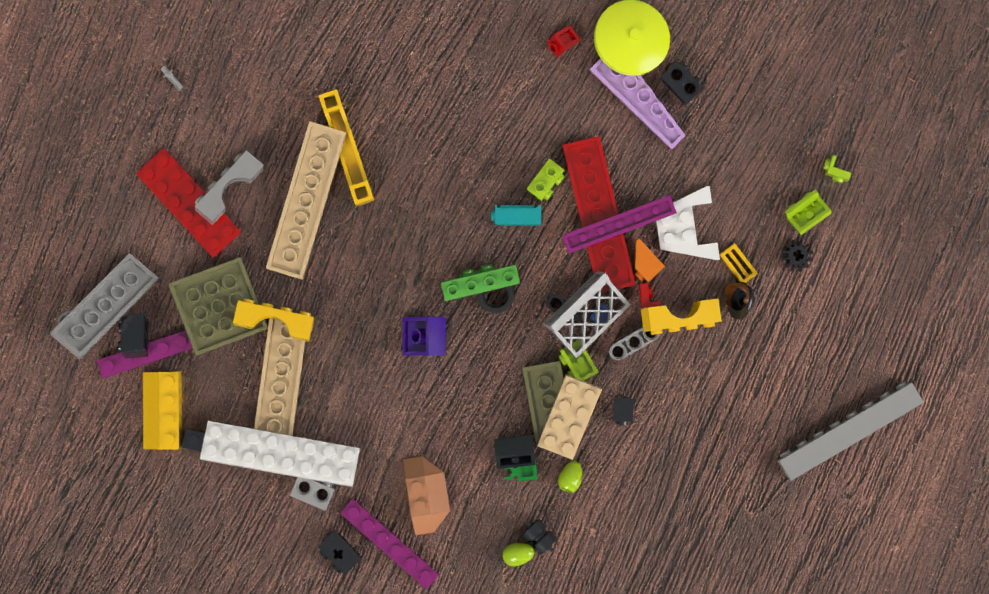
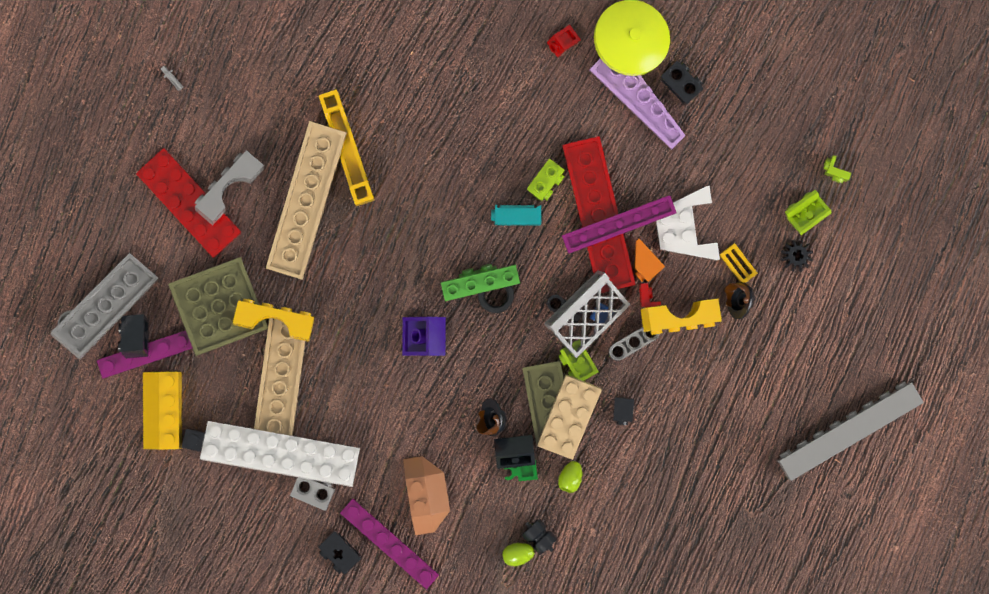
(492, 418): none -> black piece

